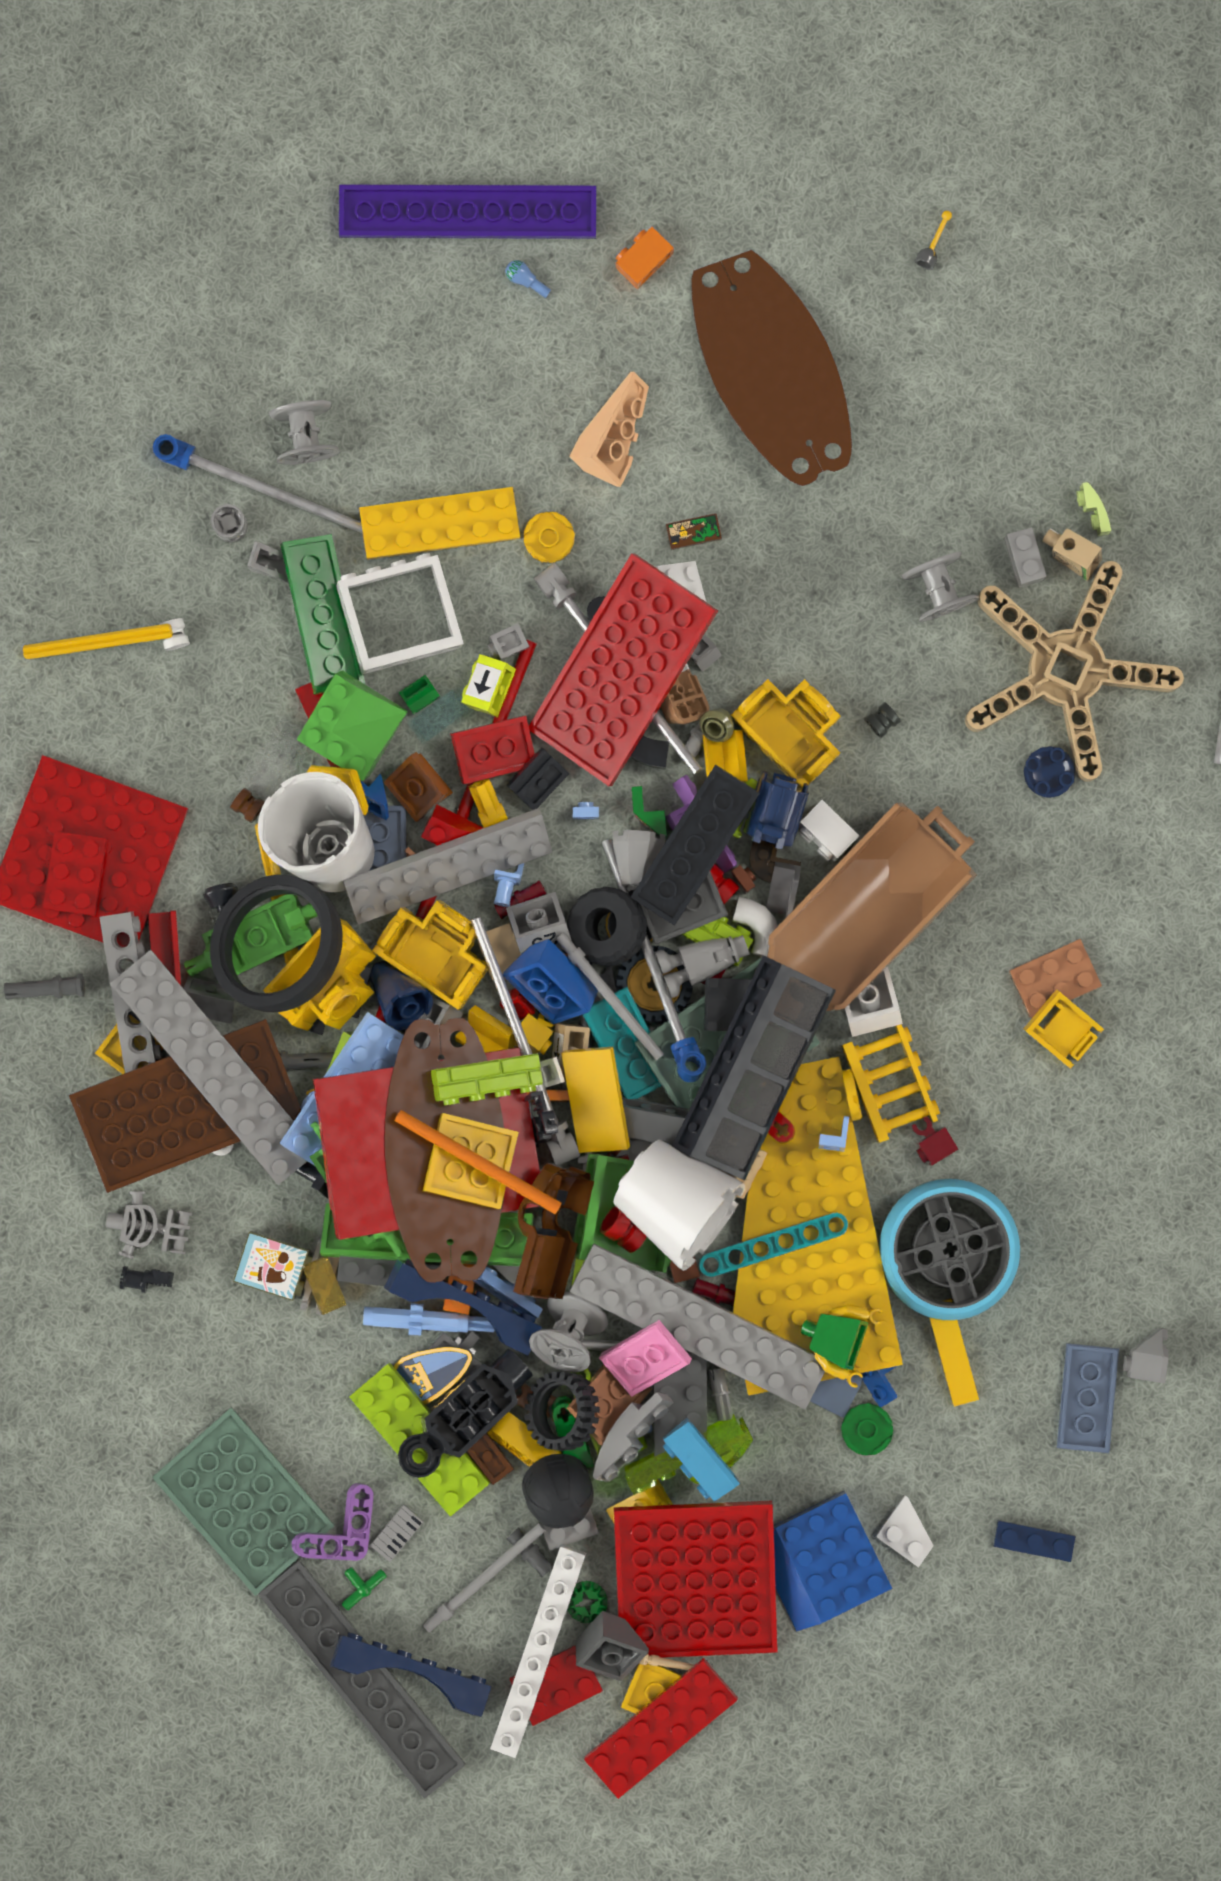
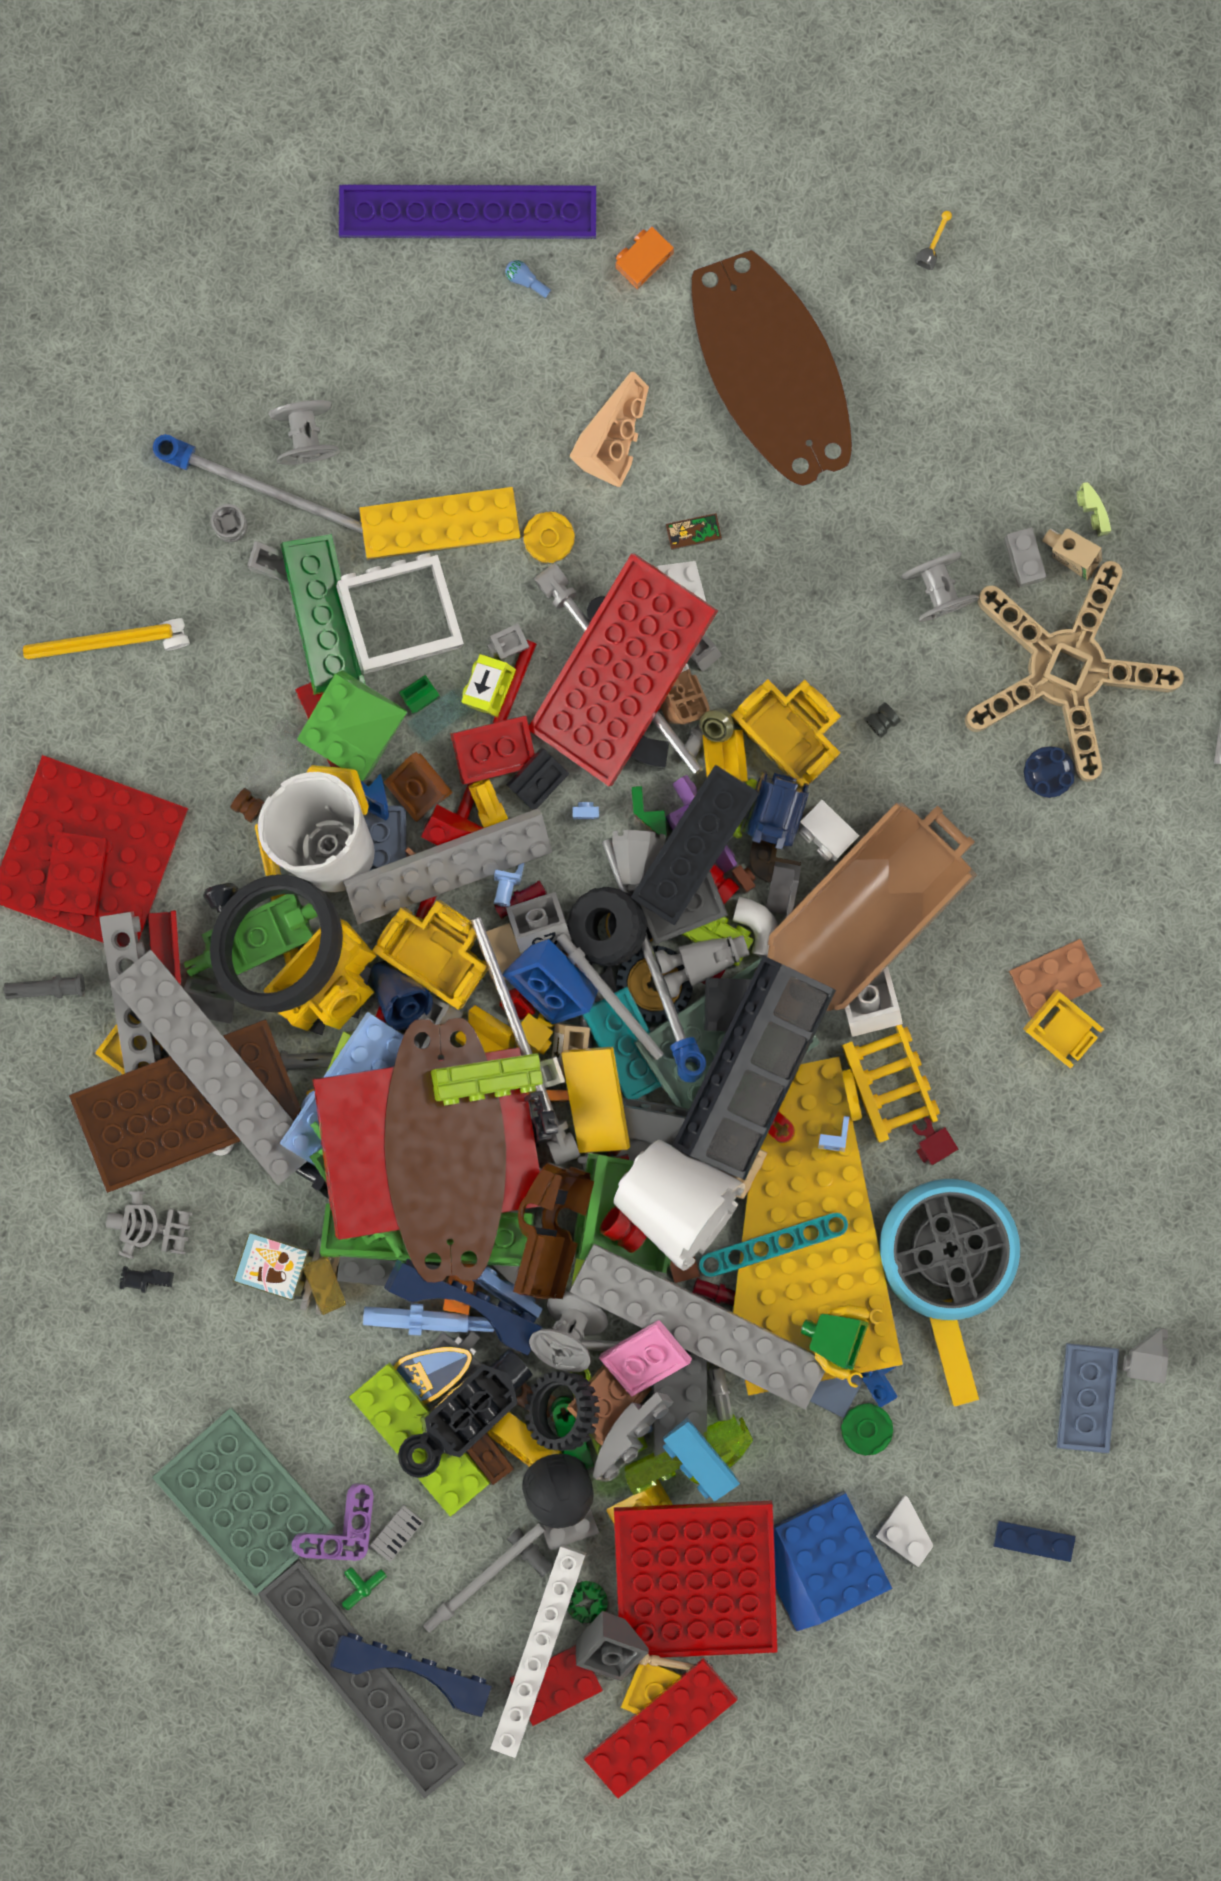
(461, 1181): yellow plate -> none
(478, 1162): orange piece -> none

